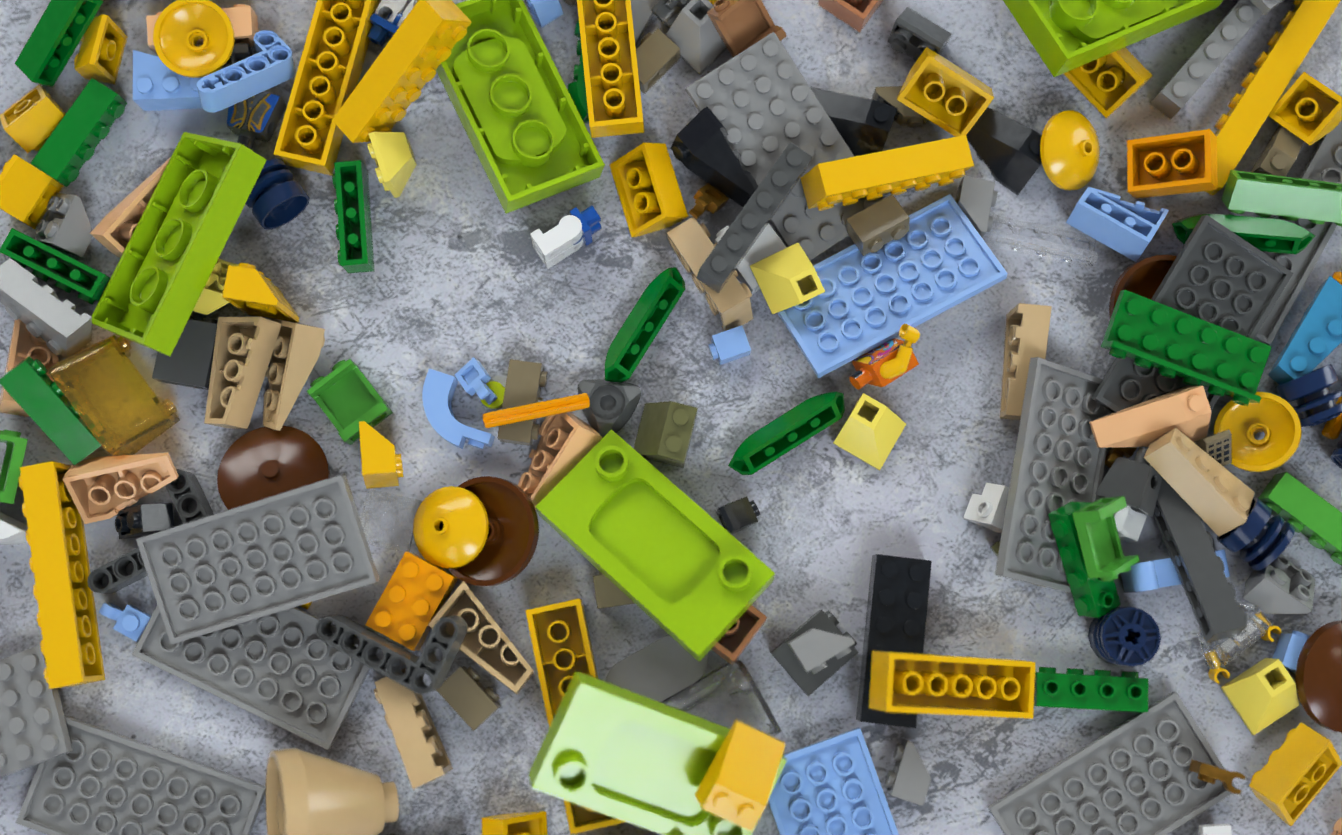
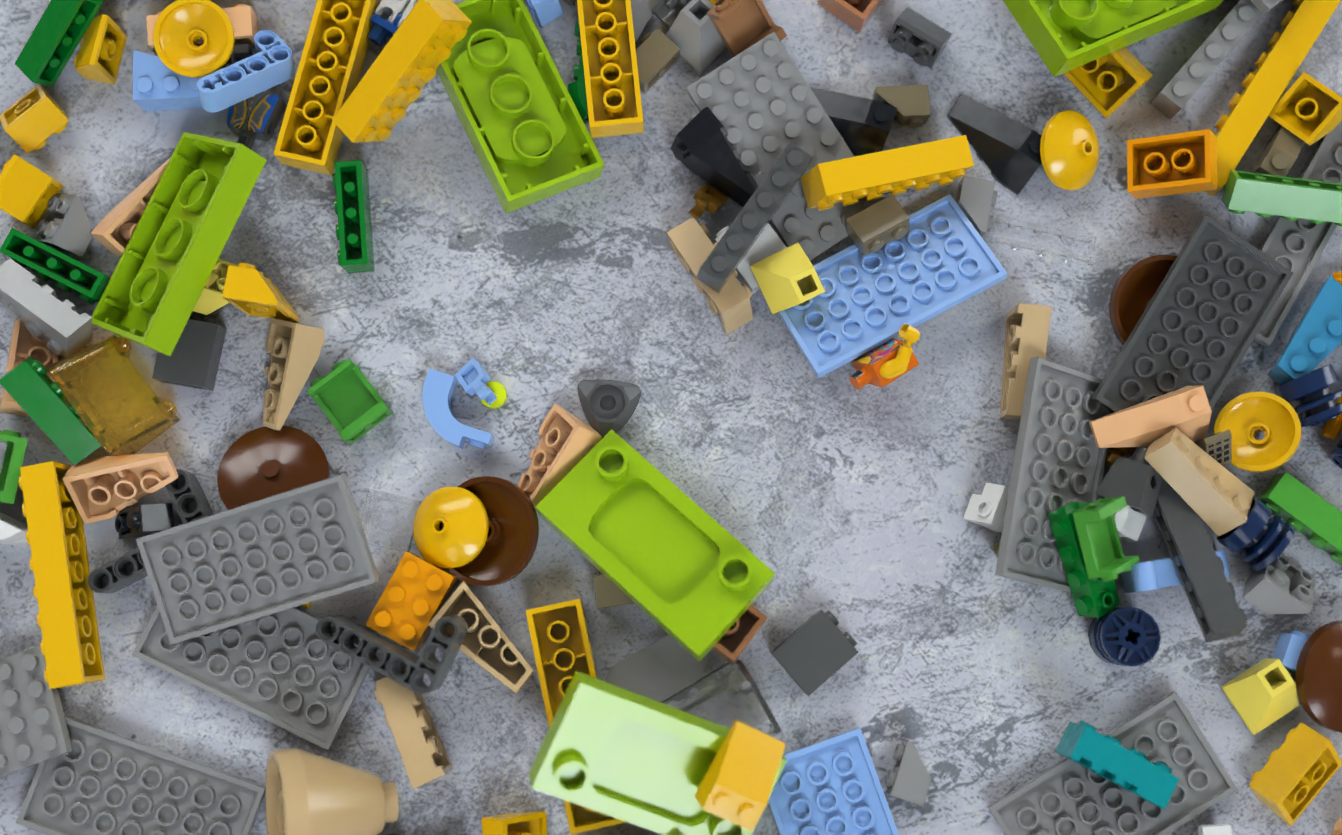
(79, 132): green brick -> none
(129, 622): light blue plate -> none
(238, 369): tan wedge -> none
(276, 196): dark blue wheel -> none
(379, 459): yellow slope -> none
(393, 160): light yellow slope -> none
(469, 696): dark tan brick -> none
(522, 388): dark tan brick -> none
(536, 410): light orange axle -> none
(567, 236): white hips -> none
(643, 325): green brick -> none
(648, 189): yellow slope -> none
(666, 432): olive slope -> none
(729, 345): light blue brick -> none
(738, 515): black slope -> none
(787, 432): green brick -> none
(817, 647): light grey slope -> none
(870, 431): light yellow slope -> none
(893, 624): black brick -> none
(945, 93): yellow slope -> none
(951, 685): yellow brick -> none
(1091, 691): green brick -> none
(1116, 222): light blue wedge -> none
(1117, 764): none -> teal wedge
(1186, 348): green bracket -> none
(1210, 773): pearl gold plate -> none
(1229, 648): clear torso -> none
(1261, 232): green brick -> none

